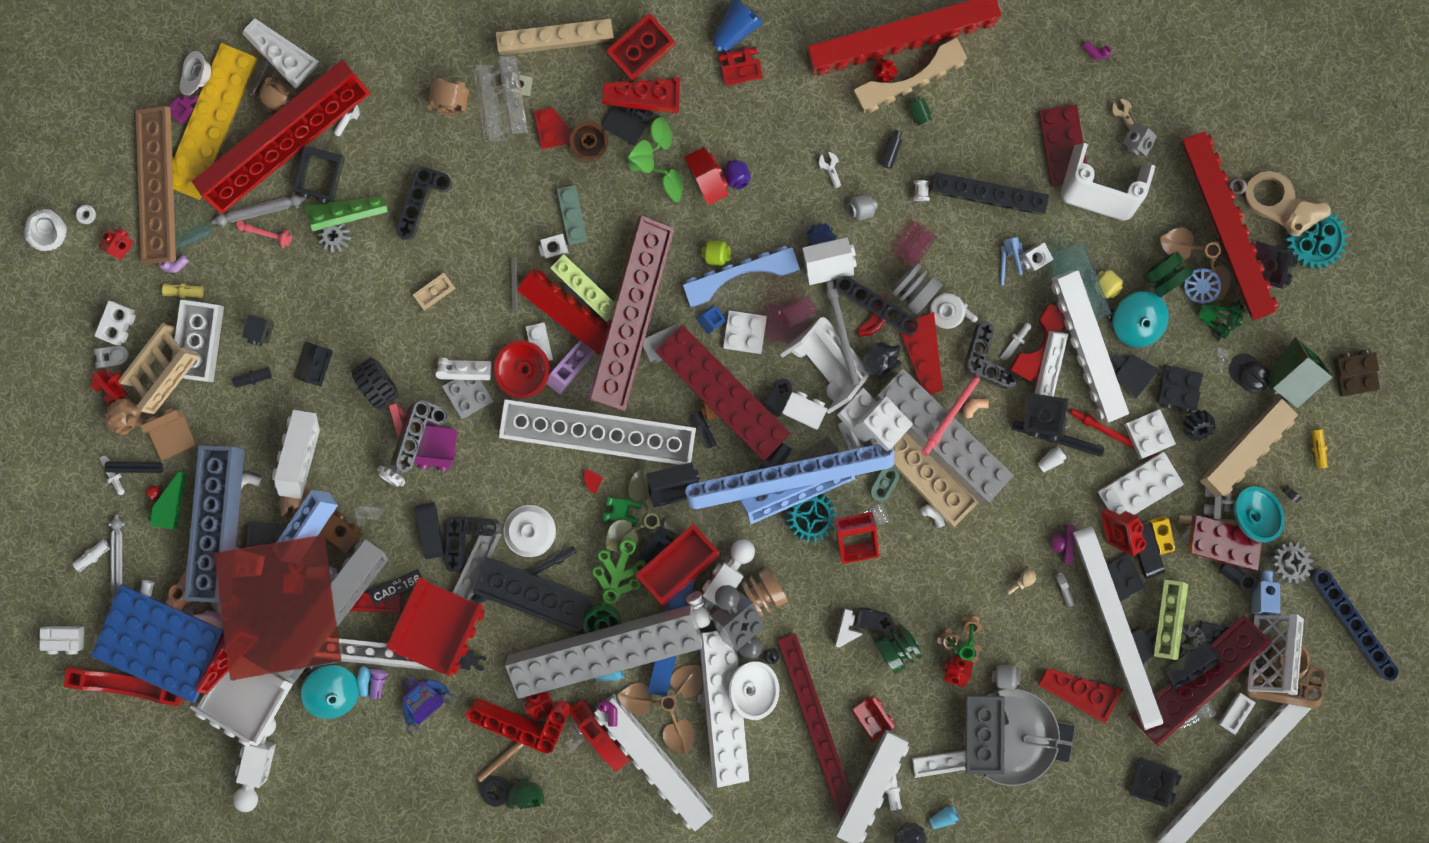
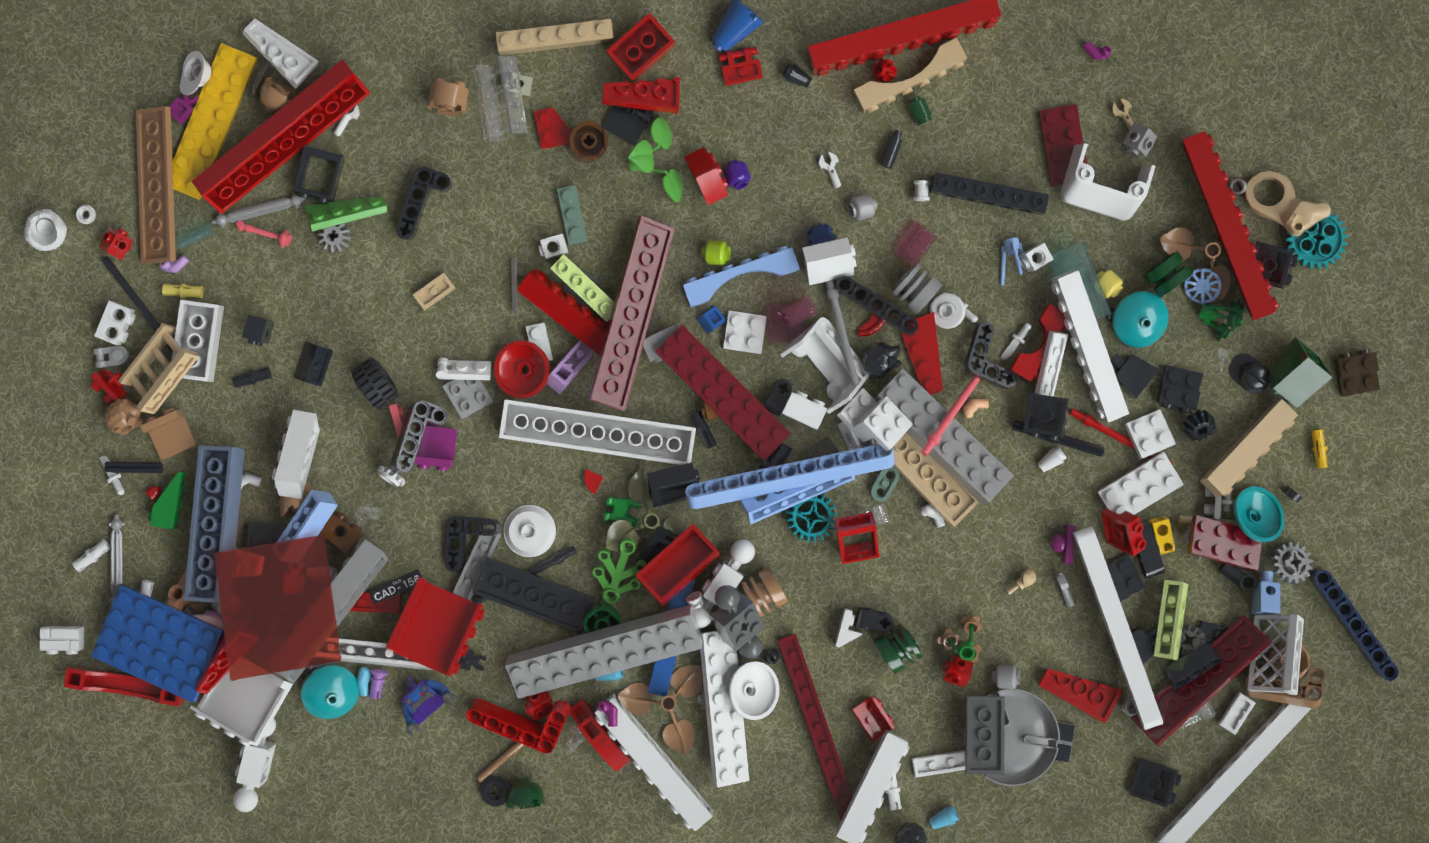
(132, 295): none -> black bar
(429, 530): black beam -> none
(796, 76): none -> black cone
(1126, 707): none -> light grey plate

